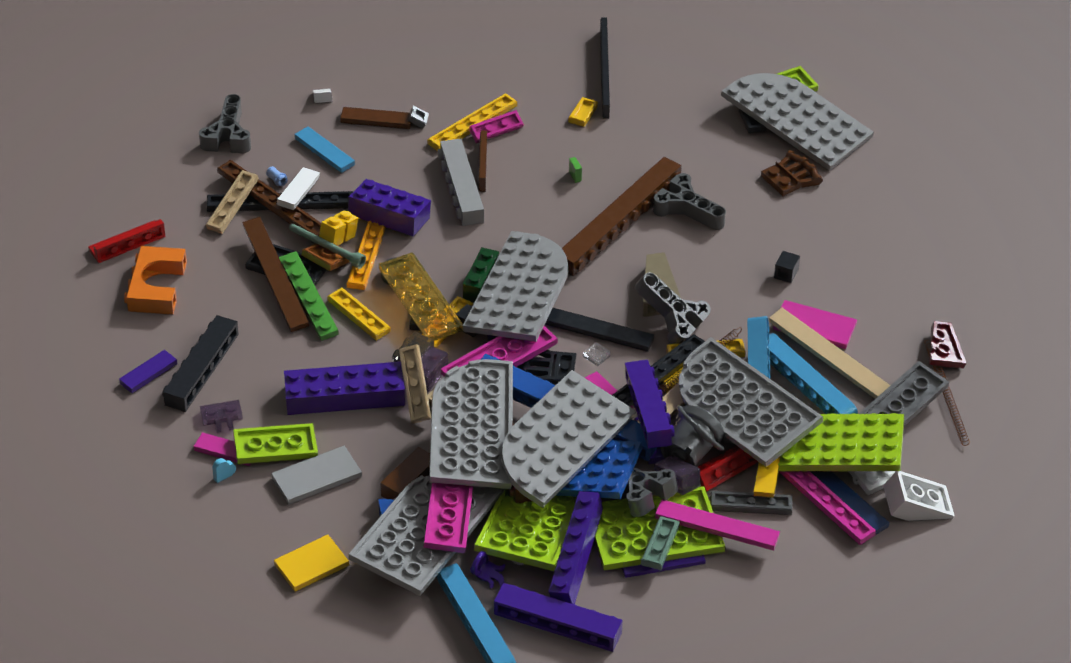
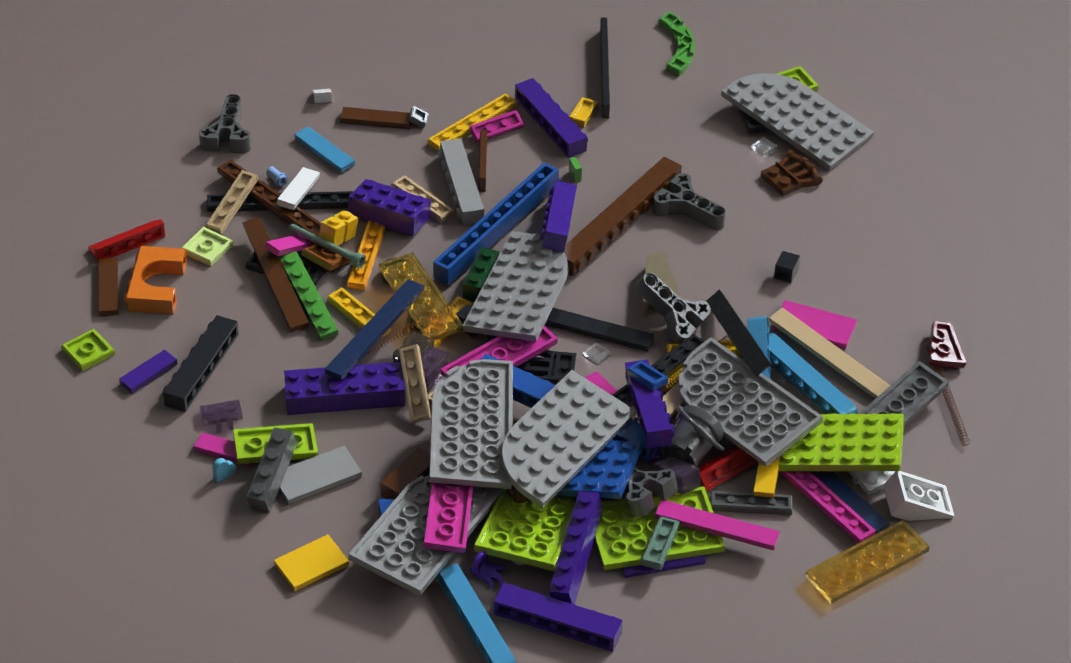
(88, 350): none -> lime tile
(108, 287): none -> reddish brown tile
(207, 246): none -> yellowish green tile
(271, 470): none -> dark grey brick
(288, 245): none -> dark pink tile
(374, 329): none -> dark blue tile
(415, 325): none -> dark orange piece
(438, 210): none -> tan tile
(495, 224): none -> blue brick
(551, 117): none -> dark purple brick
(558, 216): none -> dark purple brick
(647, 375): none -> blue tile
(684, 41): none -> bright green tile
(738, 333): none -> black tile
(763, 147): none -> clear tile
(867, 561): none -> clear yellow plate

